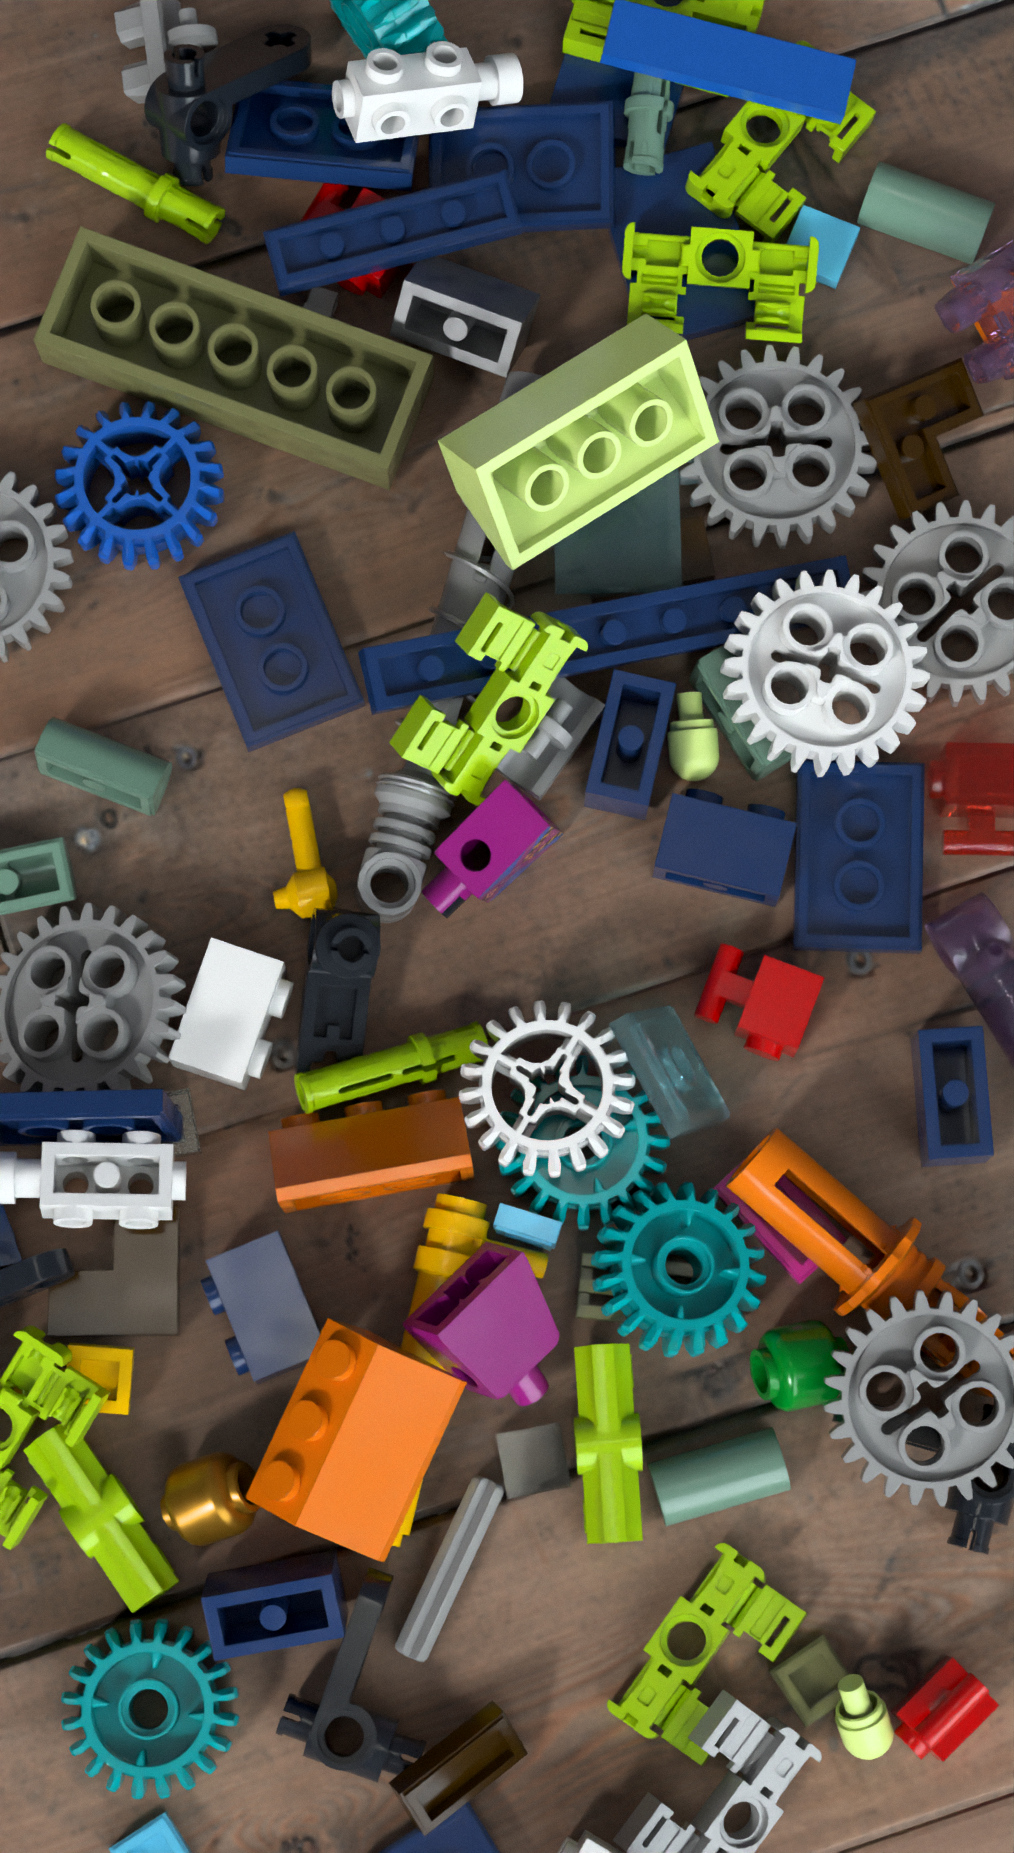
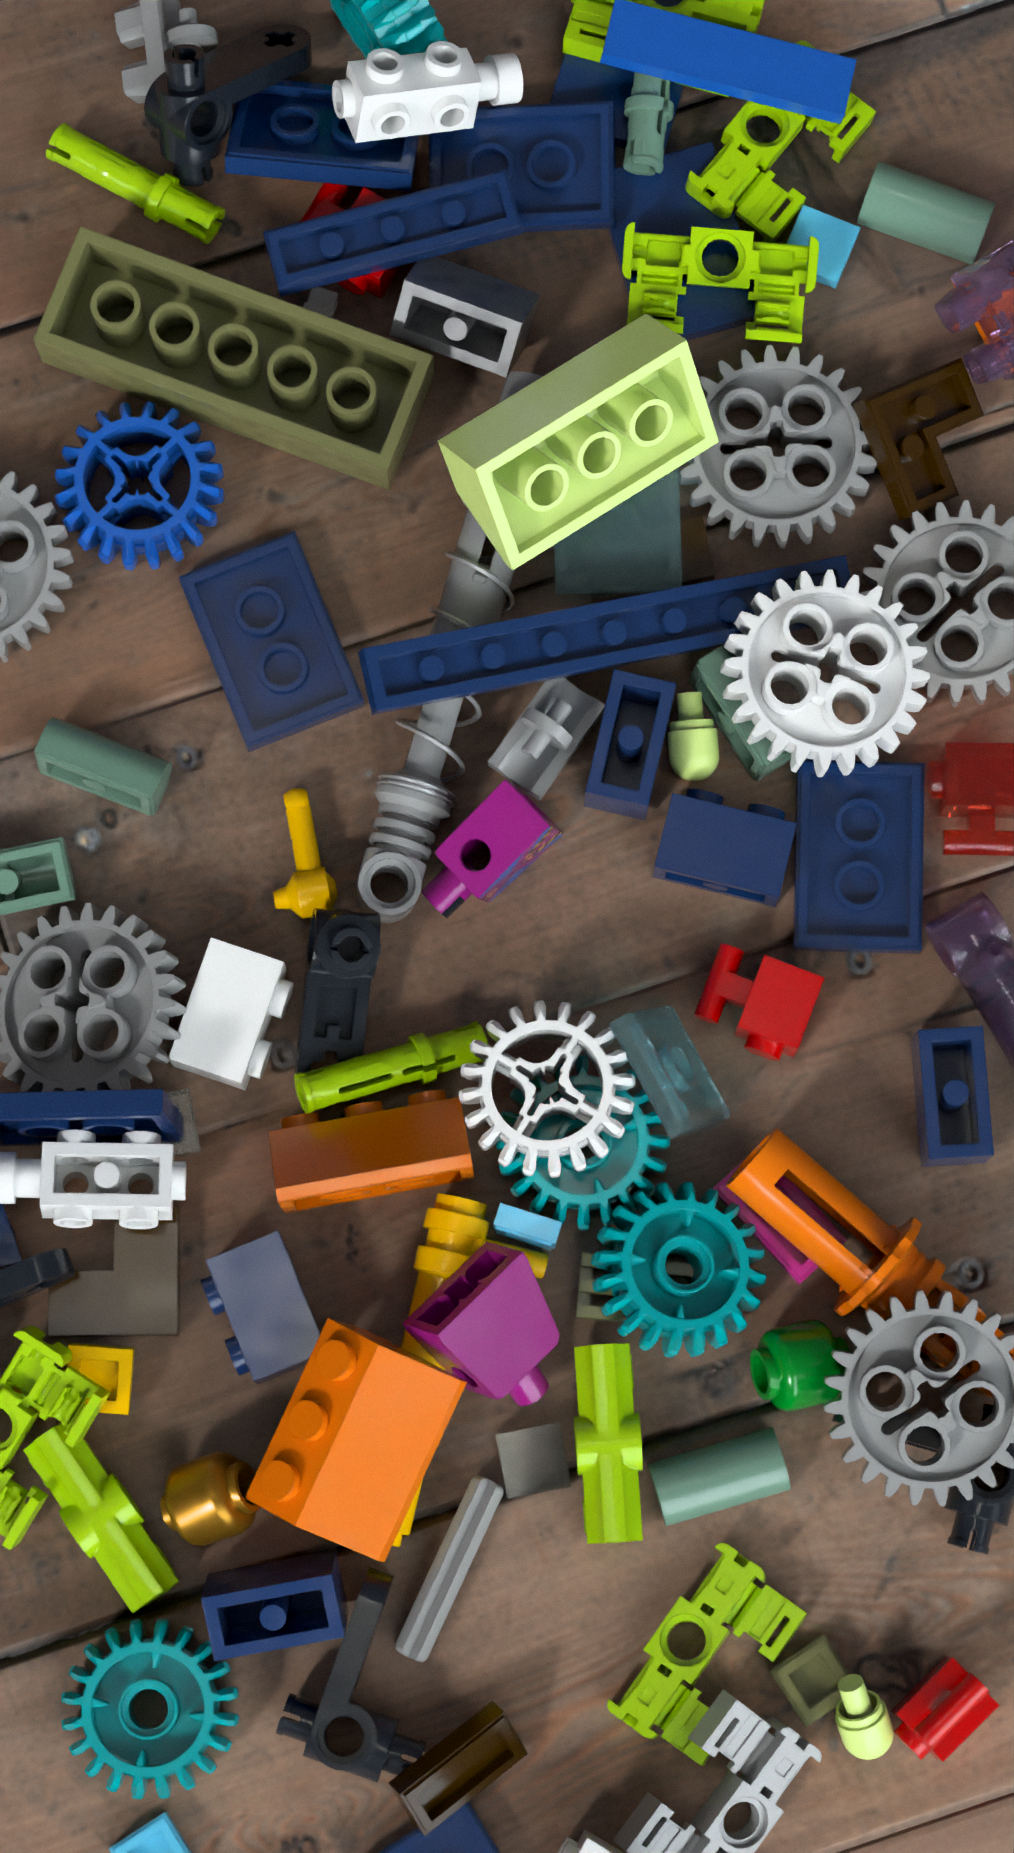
(534, 664): lime piece -> none

